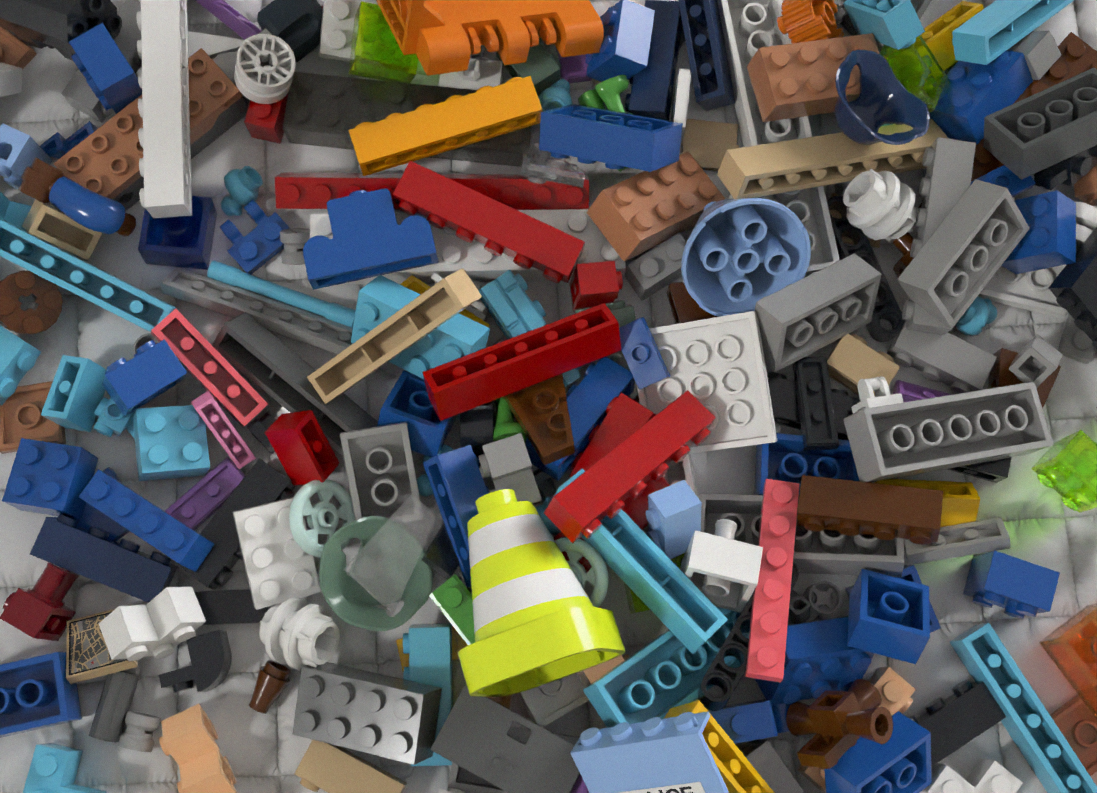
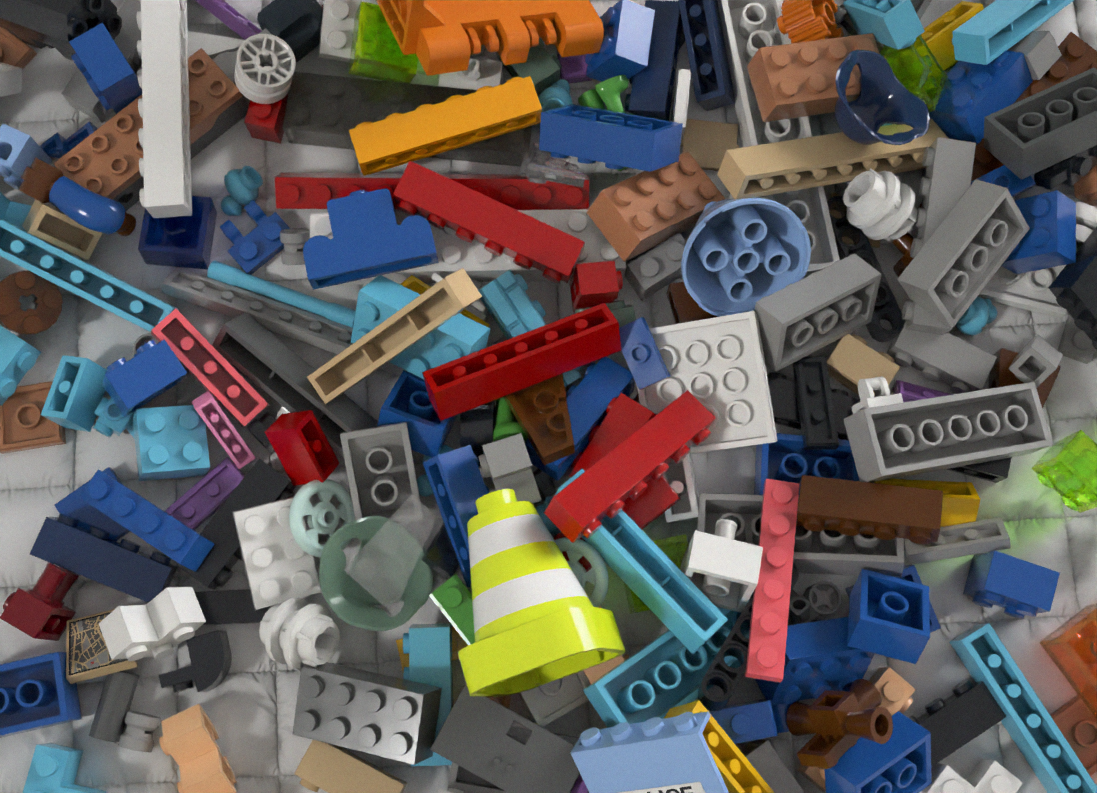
(49, 478): blue brick -> none
(269, 685): reddish brown cone -> none
(673, 518): light blue brick -> none

